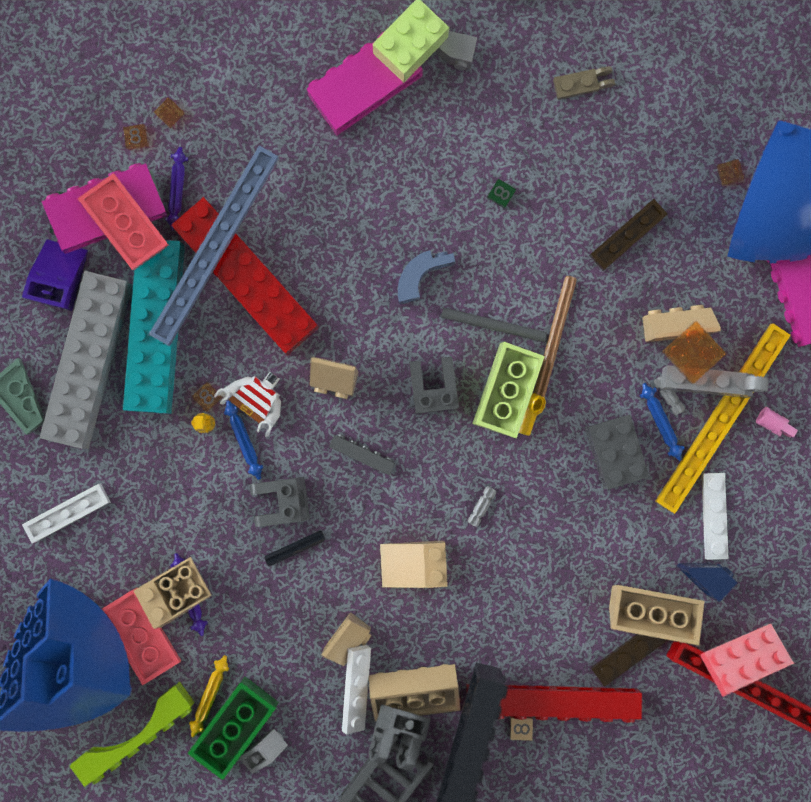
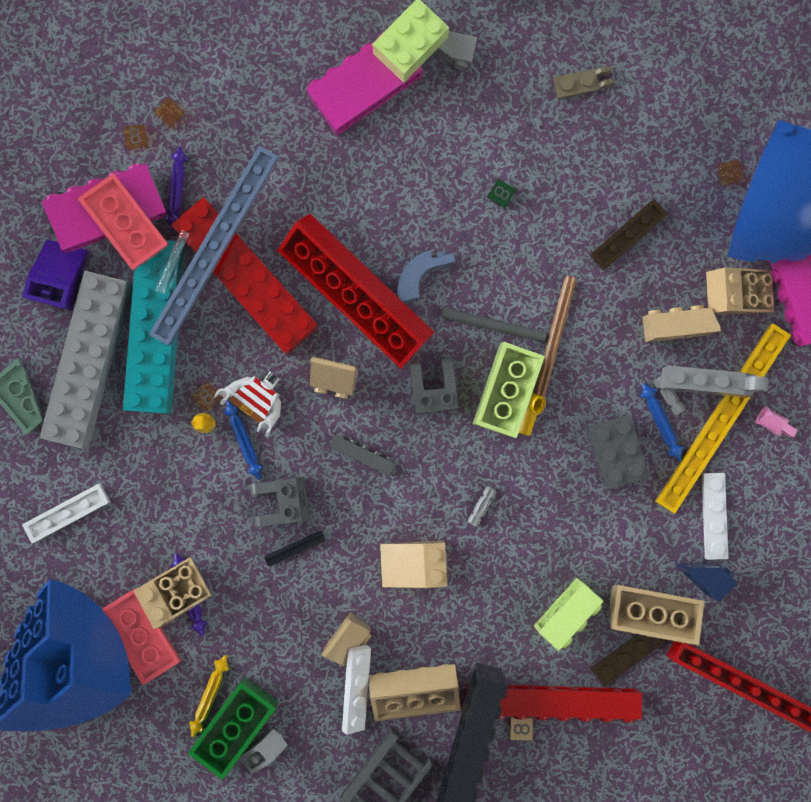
(97, 760): lime arch -> none
(169, 268): none -> clear bar
(355, 290): none -> red brick
(391, 721): dark grey brick -> none
(568, 614): none -> yellowish green brick
(694, 352): clear orange plate -> none
(740, 291): none -> tan slope
(746, 659): coral plate -> none

